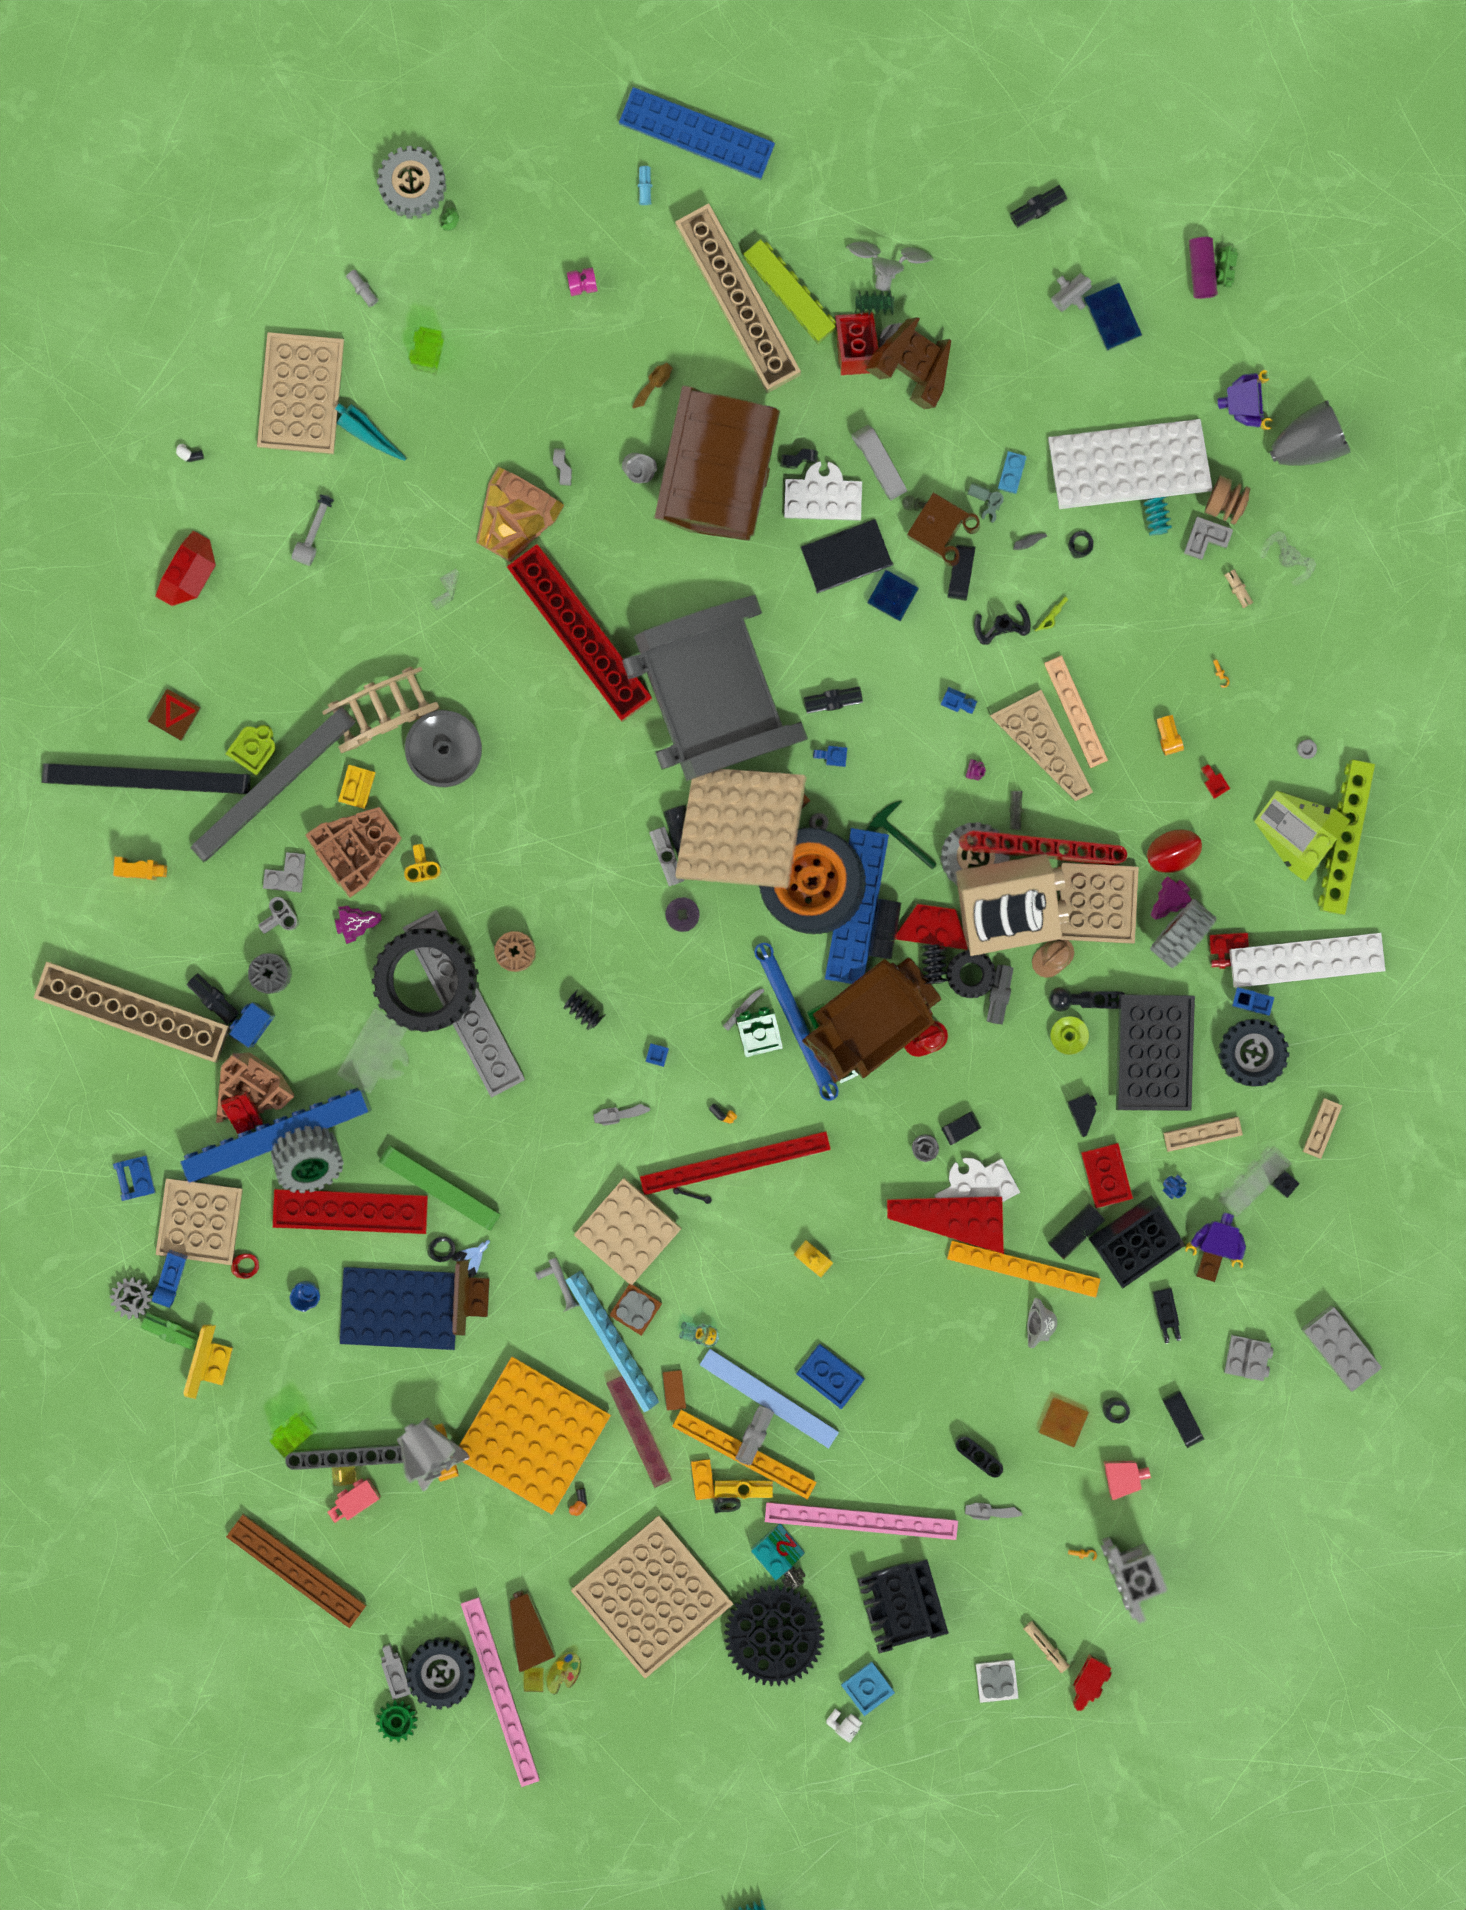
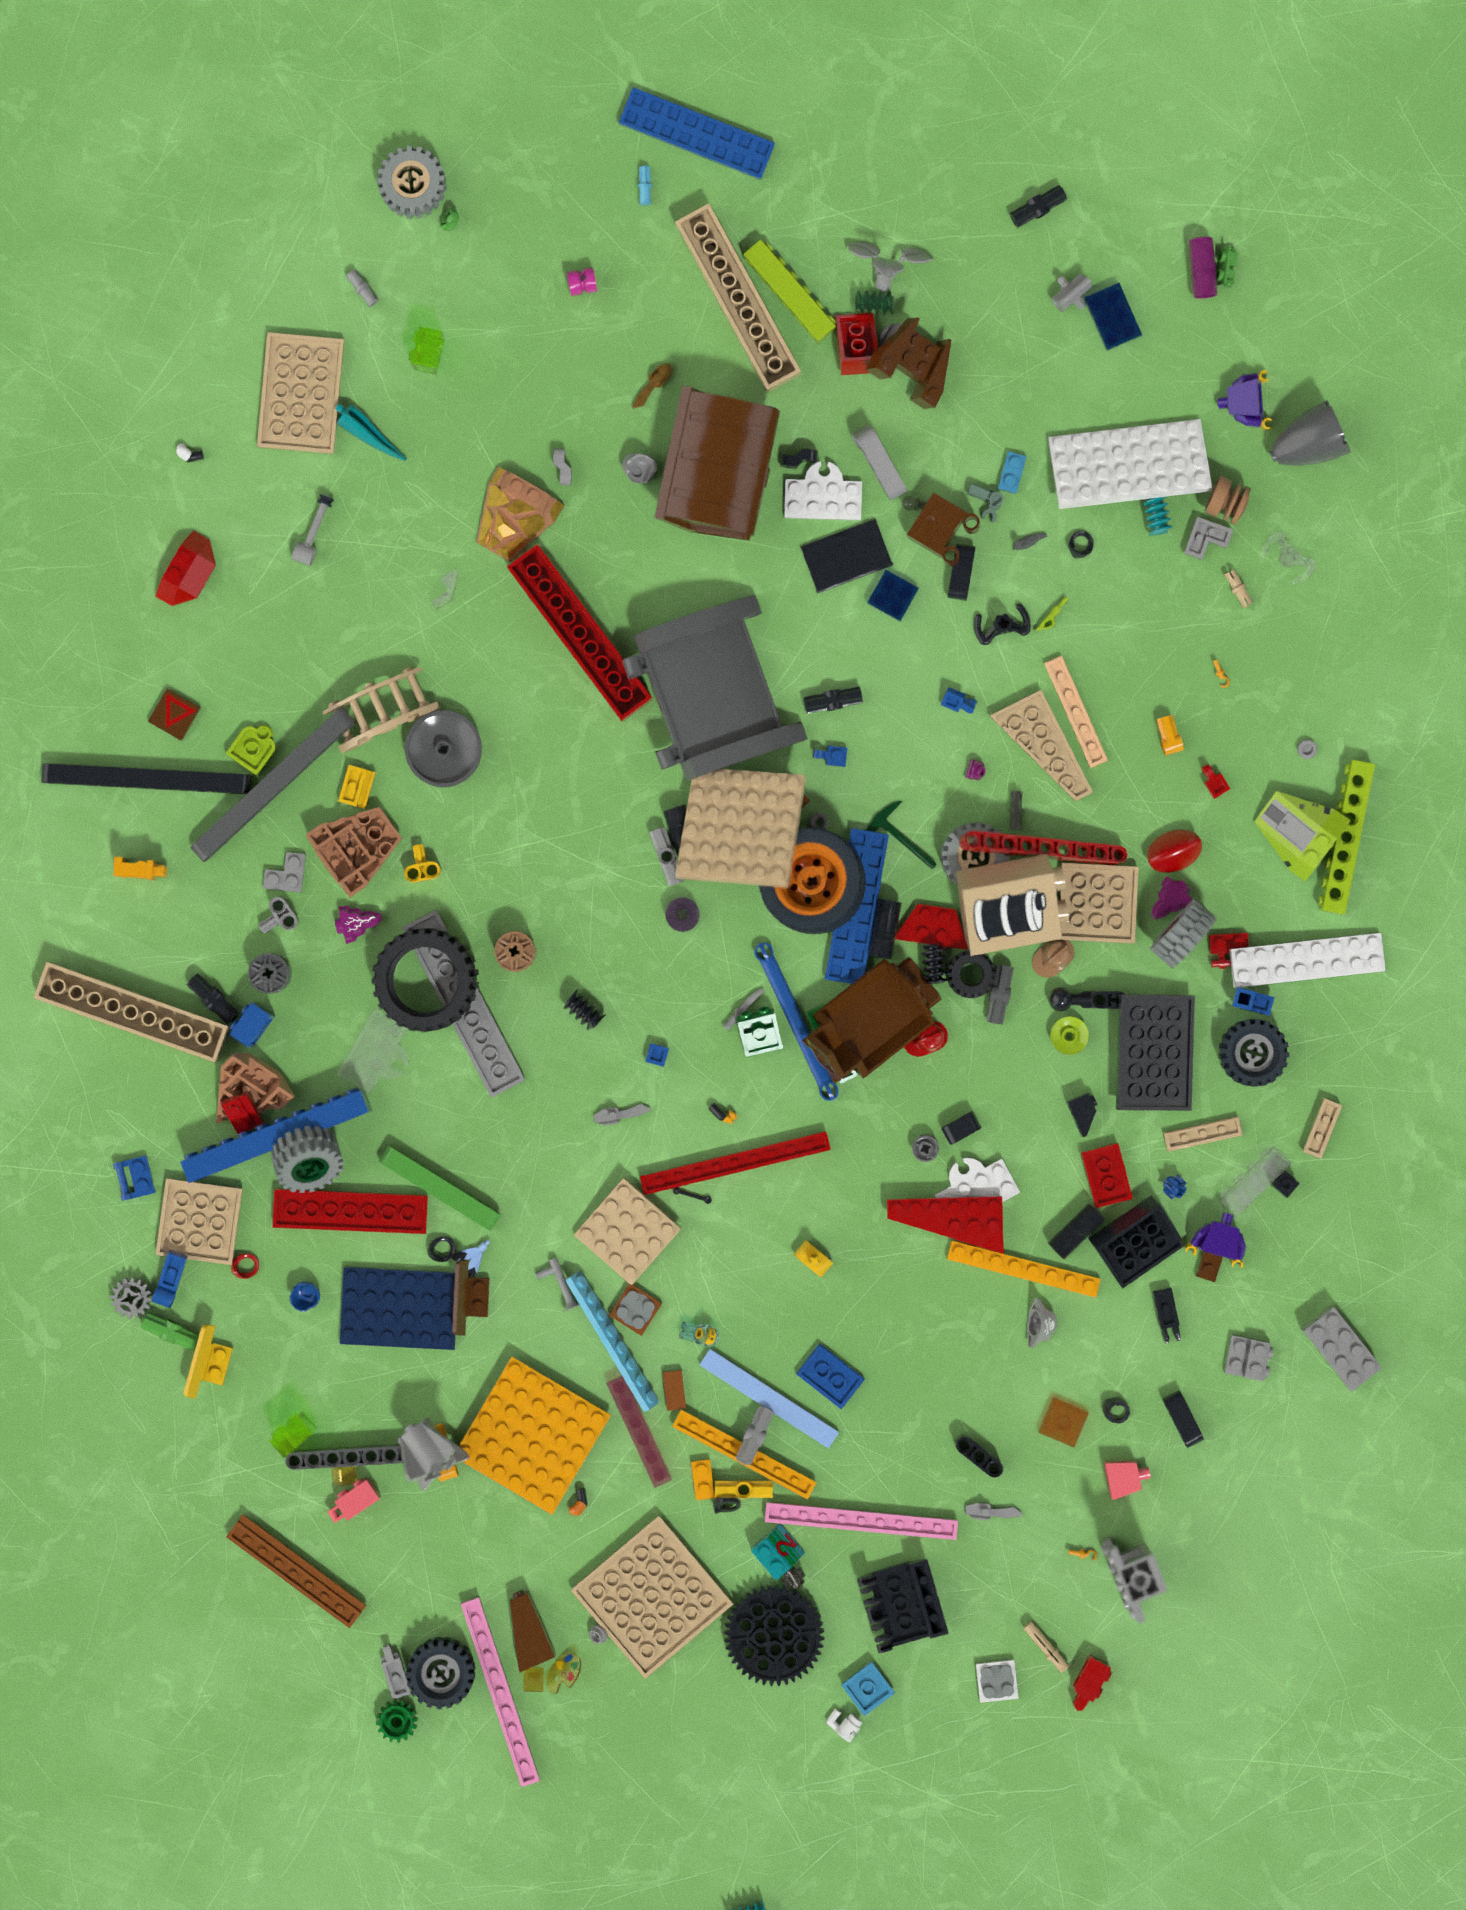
(598, 1634): none -> light grey plate

